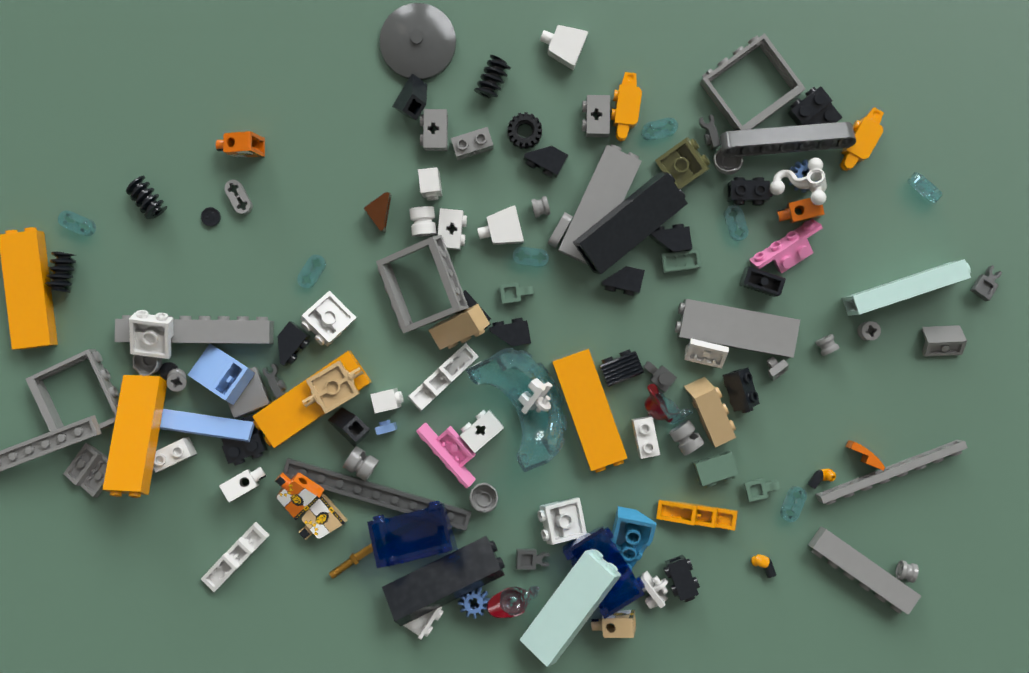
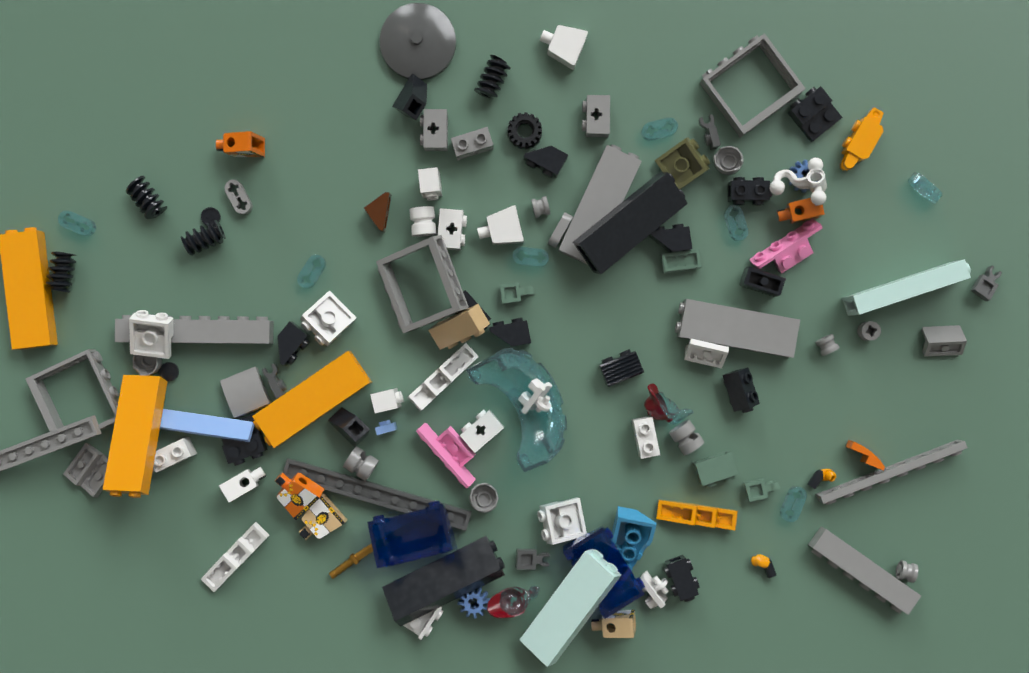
(176, 375): light grey wheel -> none
(203, 238): none -> black piece
(221, 374): light blue slope -> none
(332, 387): tan plate -> none
(590, 410): light orange brick -> none
(626, 279): black slope -> none
(627, 106): light orange hinge -> none
(661, 377): dark grey plate -> none
(711, 411): tan wedge -> none
(776, 368): light grey tile -> none
(787, 139): beam -> none

